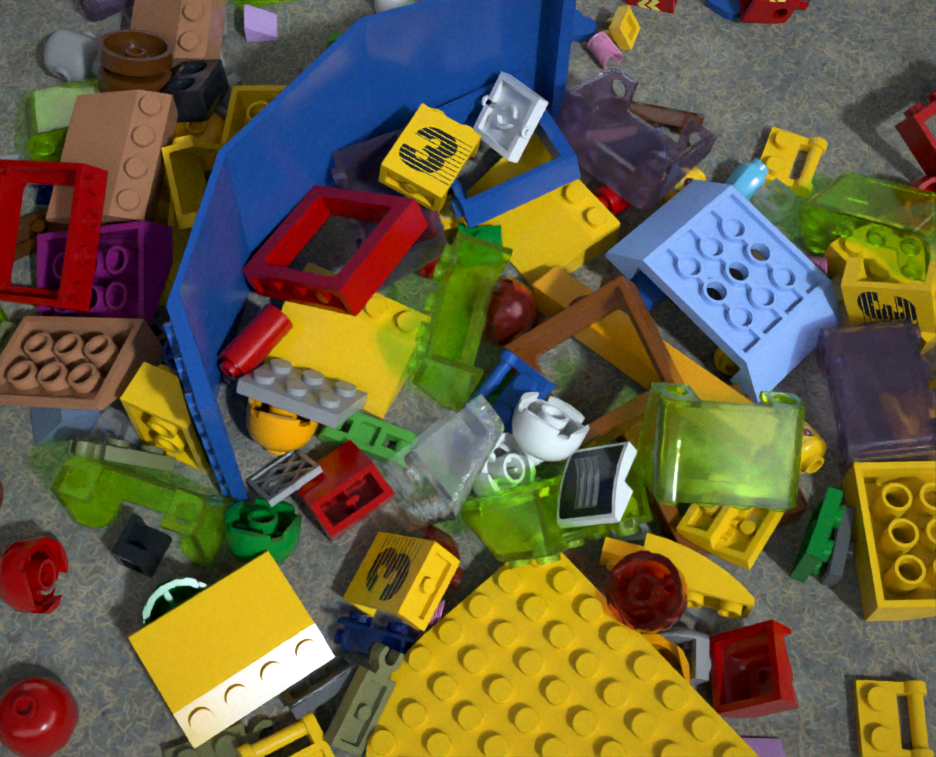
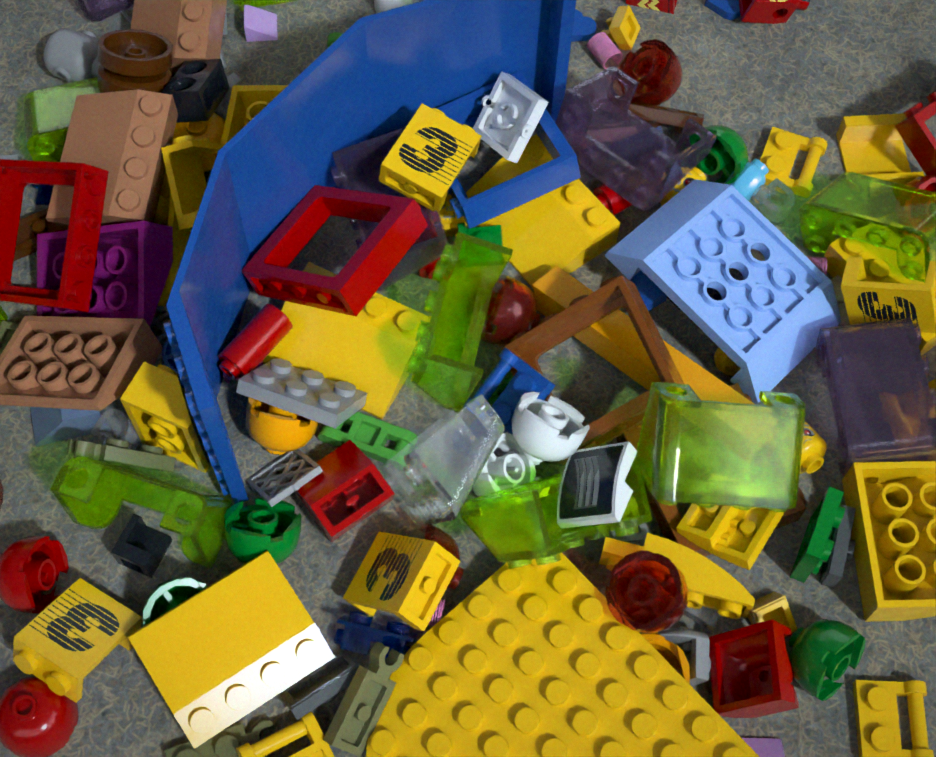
(73, 637): none -> yellow panel
(655, 69): none -> clear red cylinder
(727, 154): none -> green cylinder
(773, 607): none -> yellow slope
(822, 651): none -> green cylinder
(875, 147): none -> yellow panel

